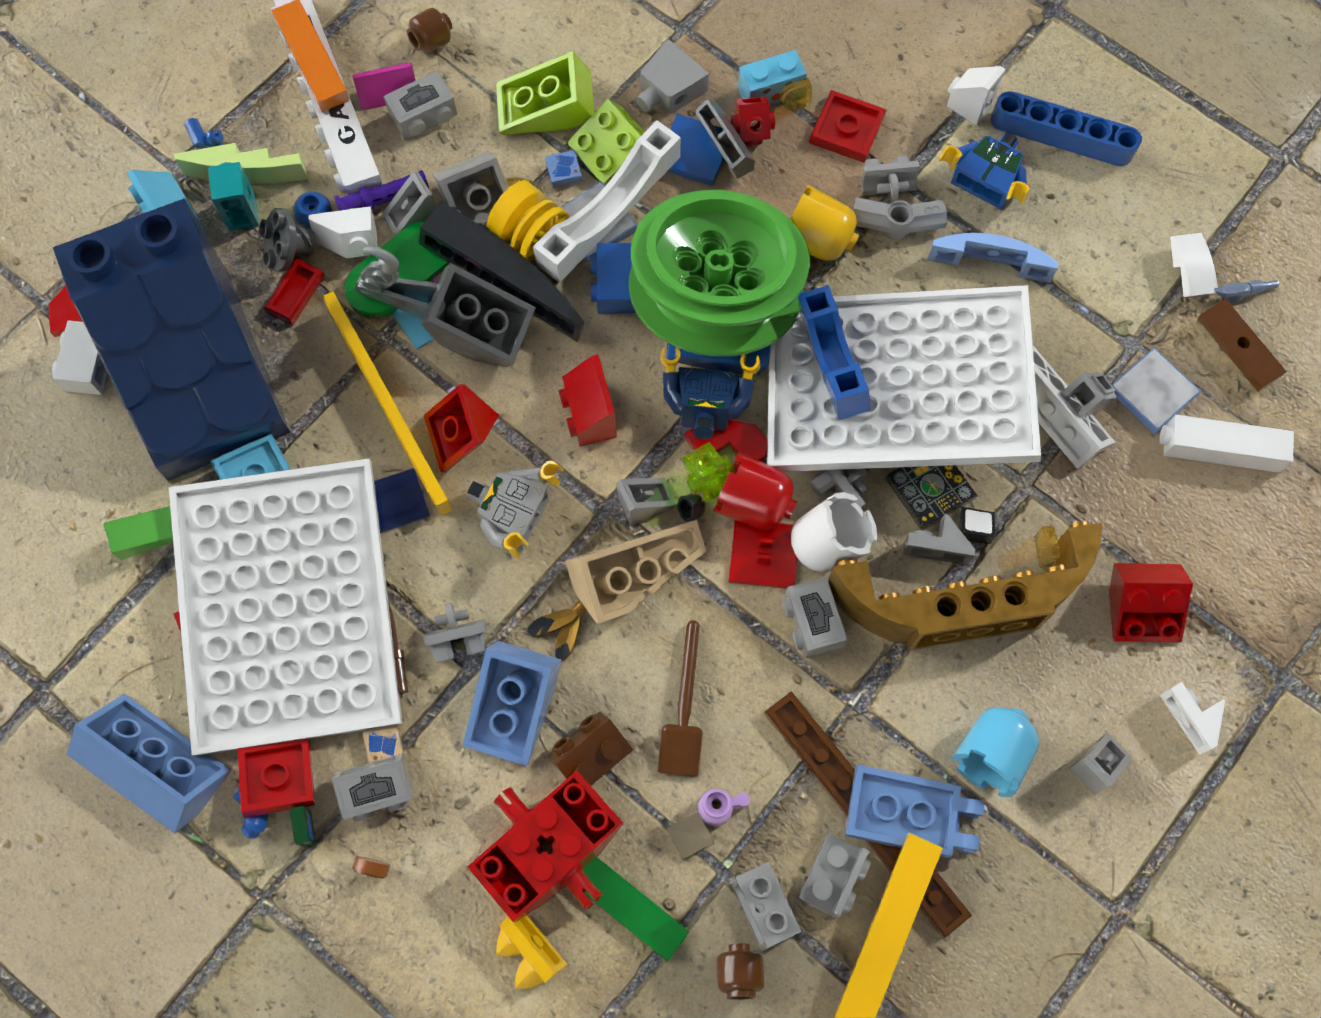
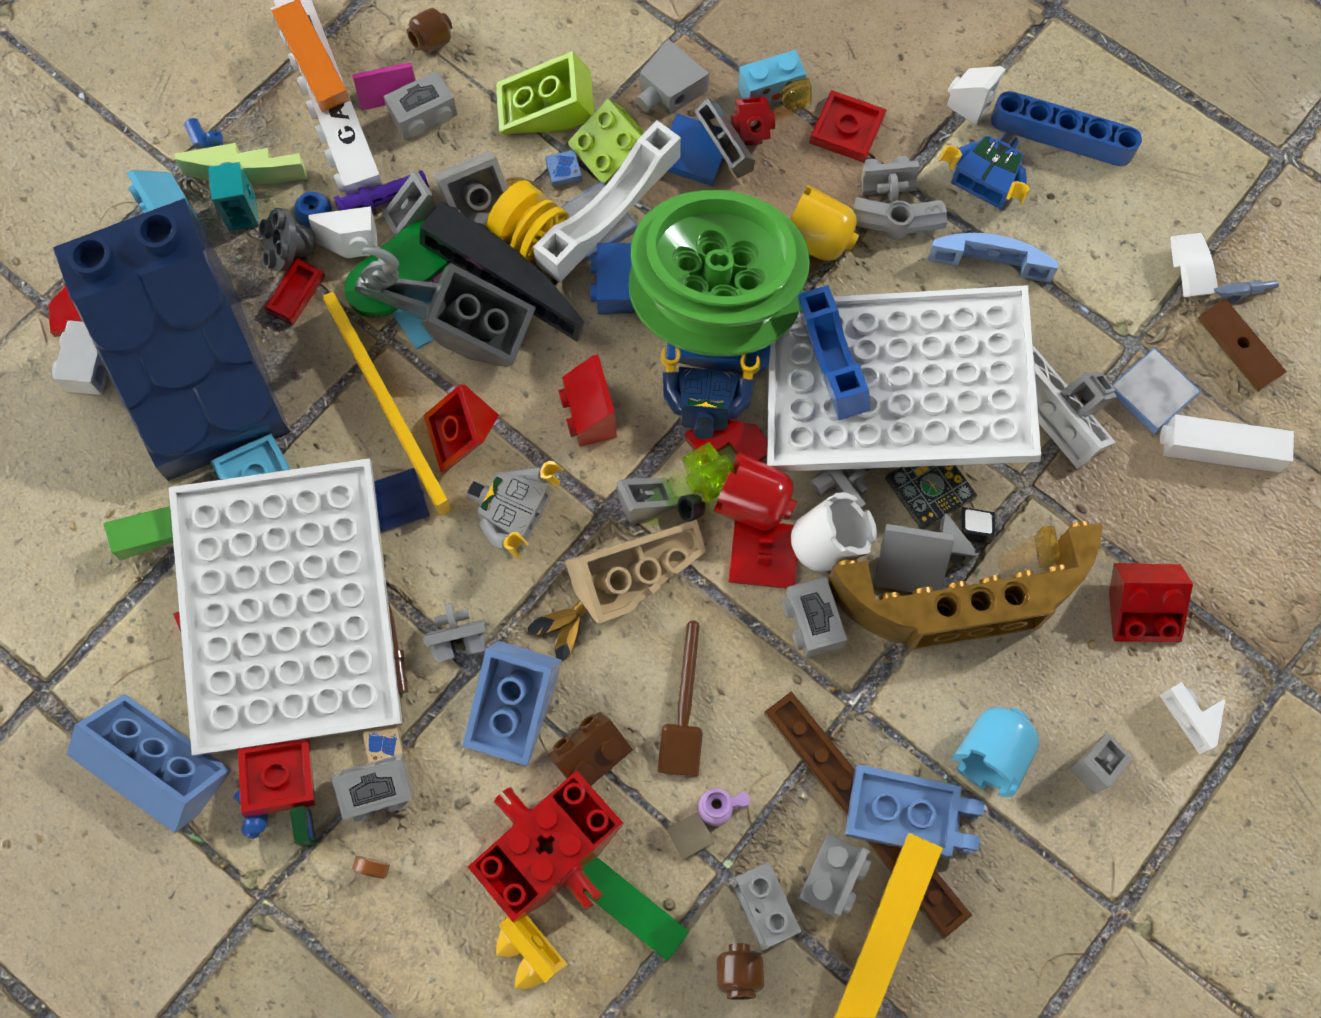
(912, 558): none -> light grey tile

